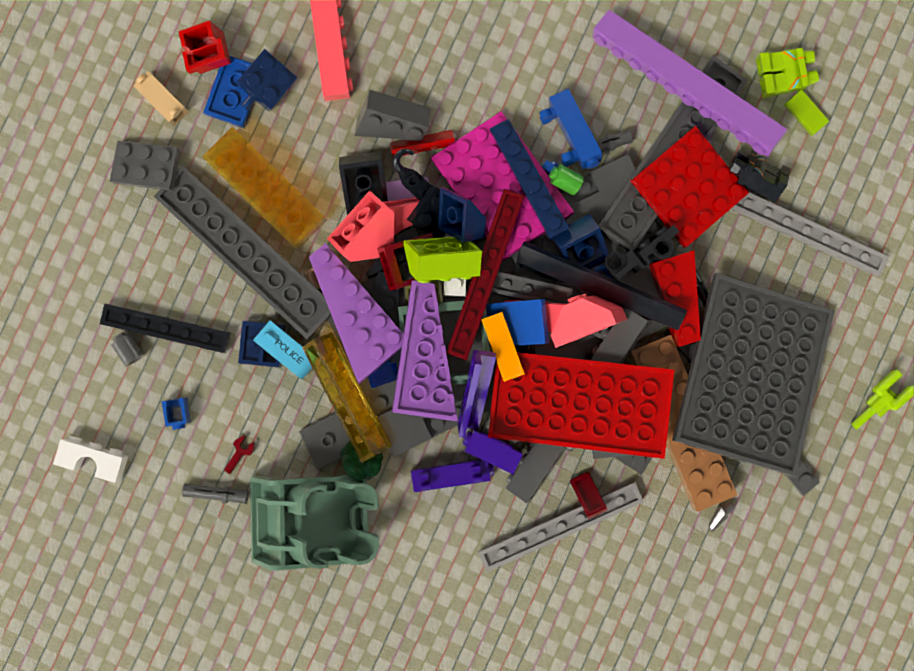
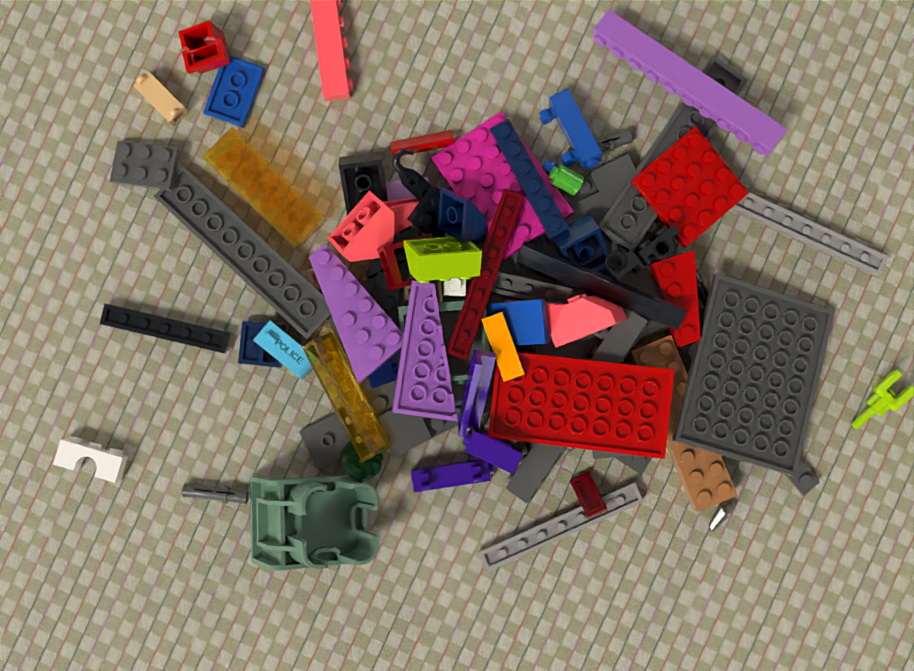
(126, 349): dark grey brick -> none
(176, 413): blue window -> none
(239, 453): dark red bar -> none
(265, 81): dark blue plate -> none
(391, 118): dark grey wedge -> none
(760, 175): black hips -> none
(785, 71): lime hips -> none
(806, 112): lime tile -> none

